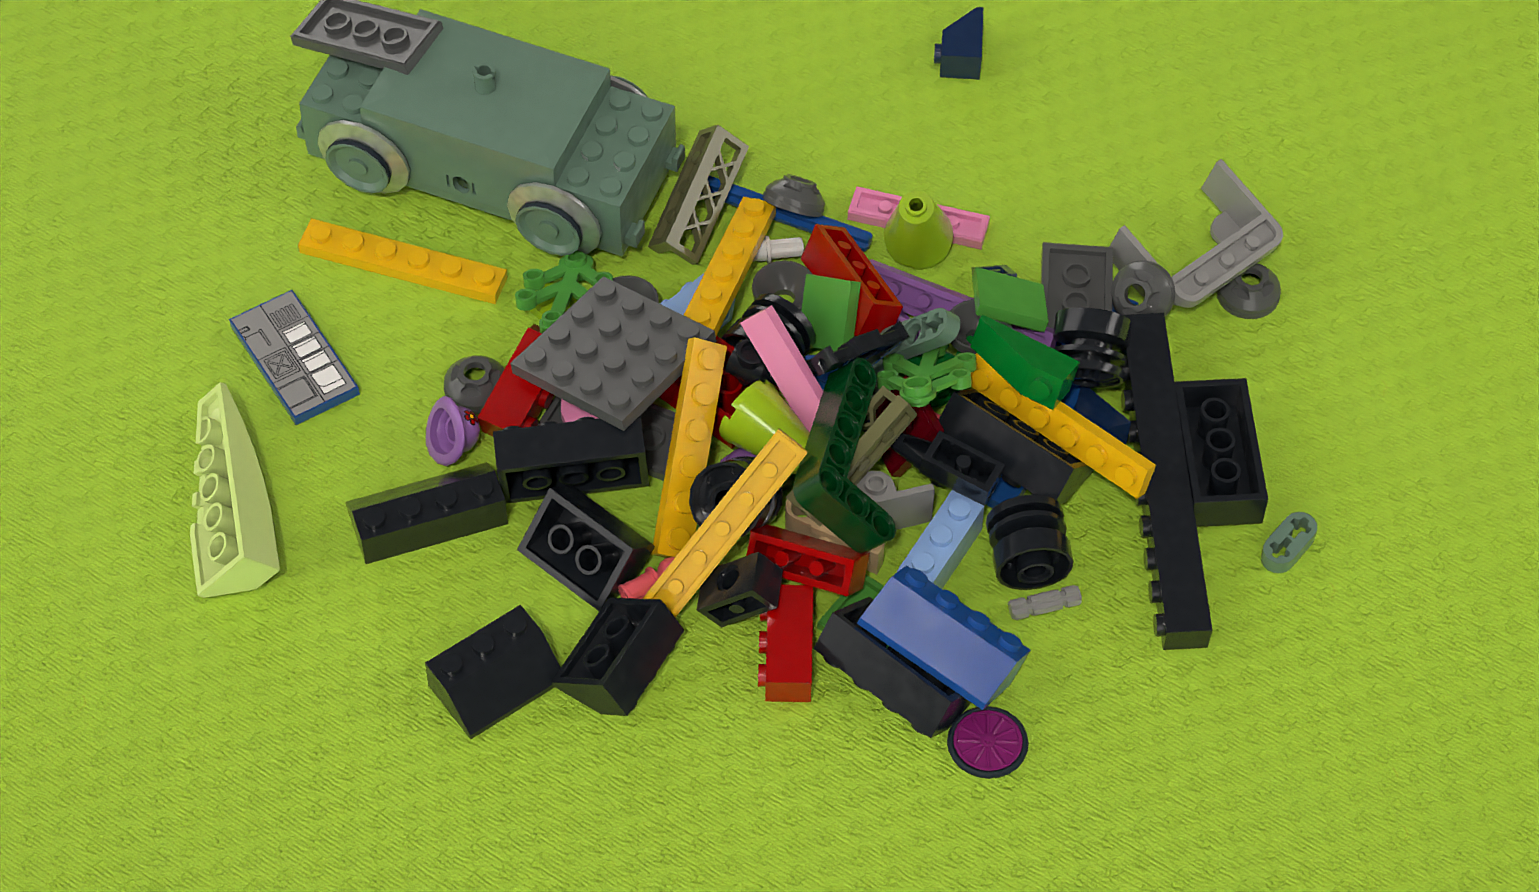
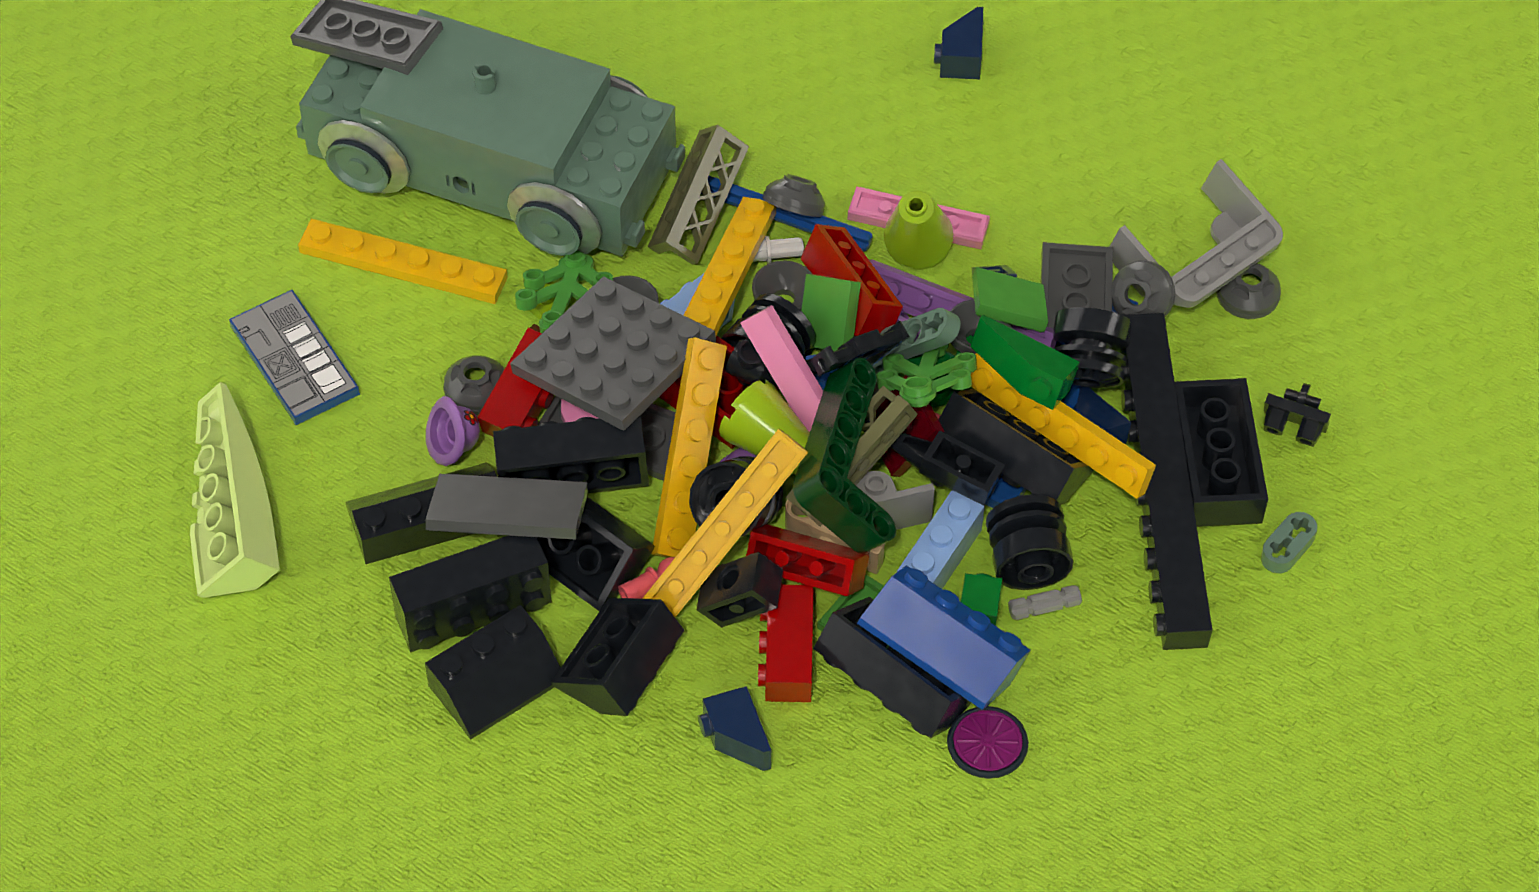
(469, 590): none -> black brick
(507, 506): none -> dark grey tile
(736, 728): none -> dark blue slope
(982, 594): none -> green brick
(1294, 409): none -> black hips

